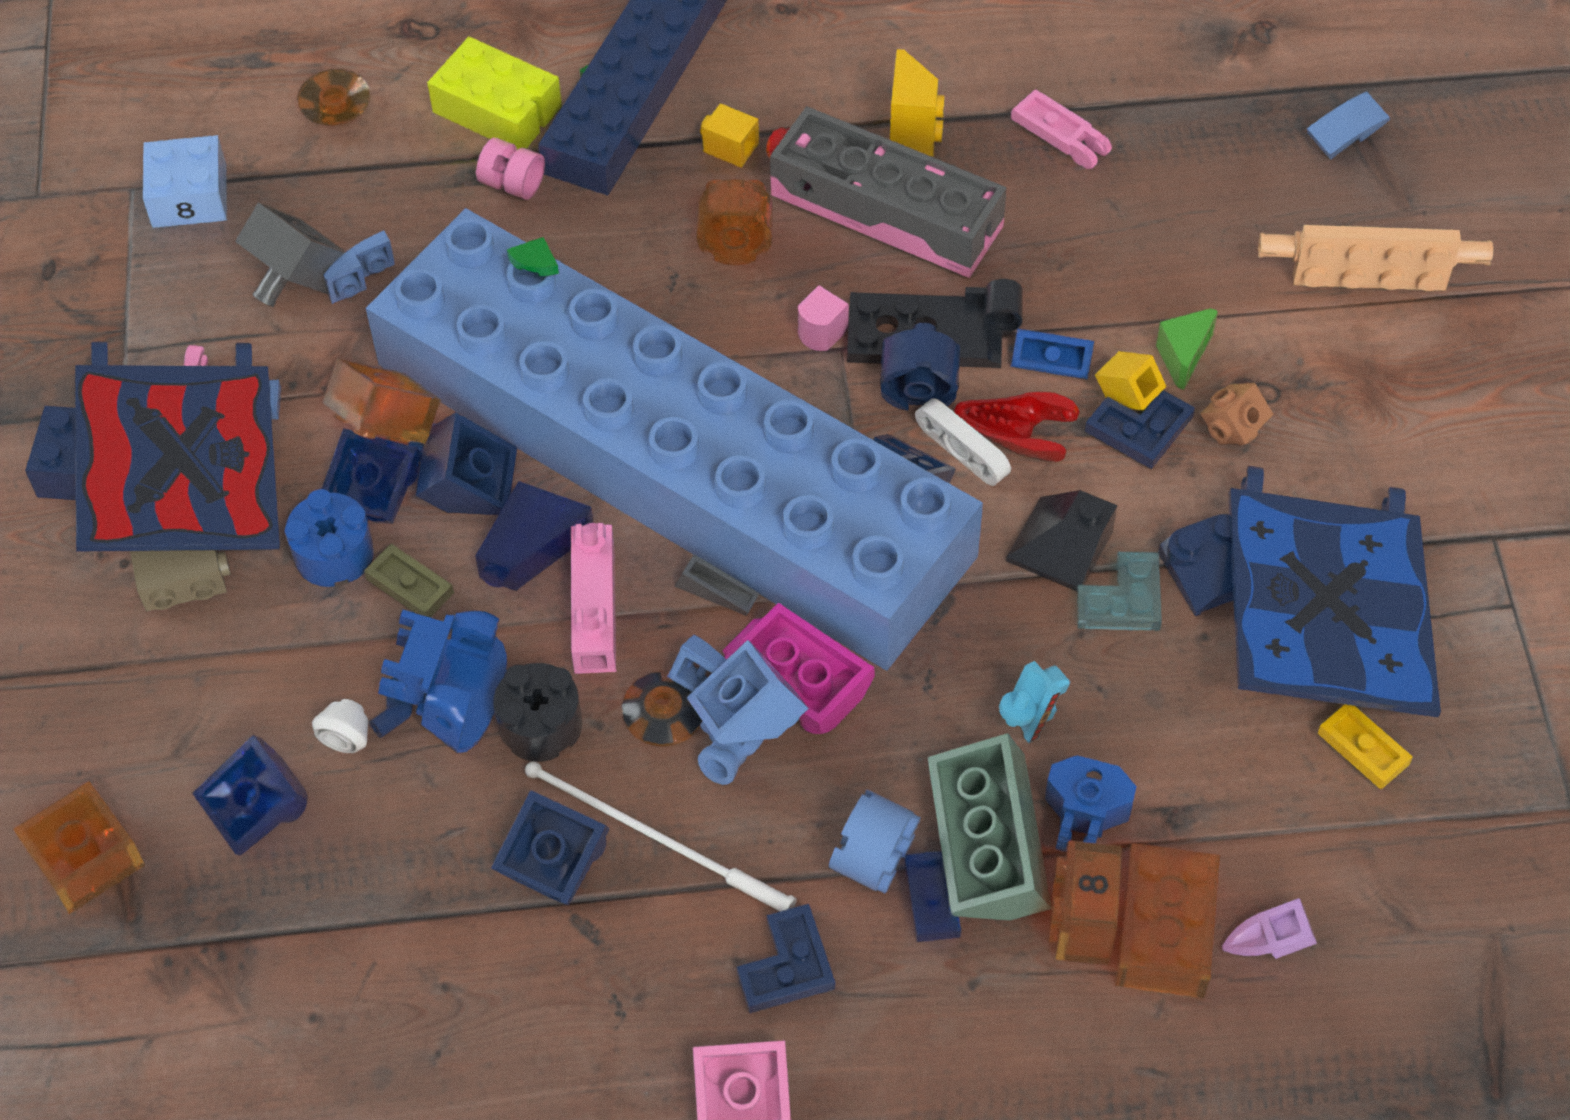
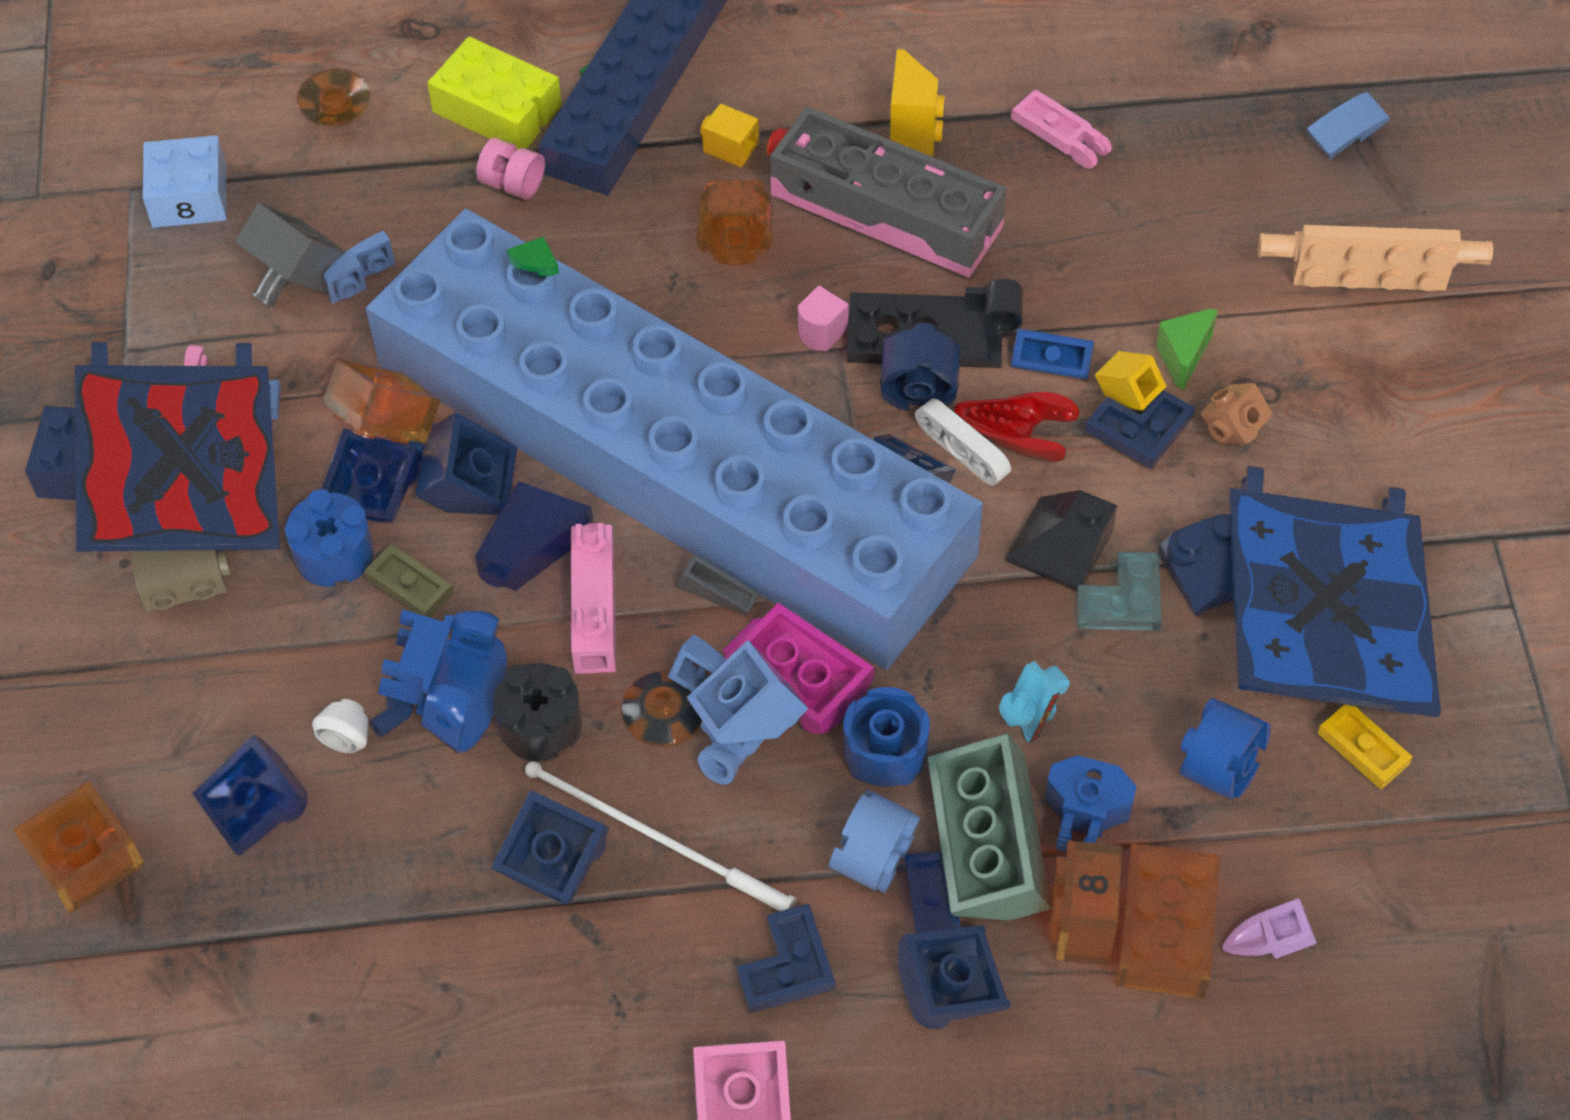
(886, 737): none -> blue brick
(949, 975): none -> dark blue slope
(1224, 749): none -> blue brick

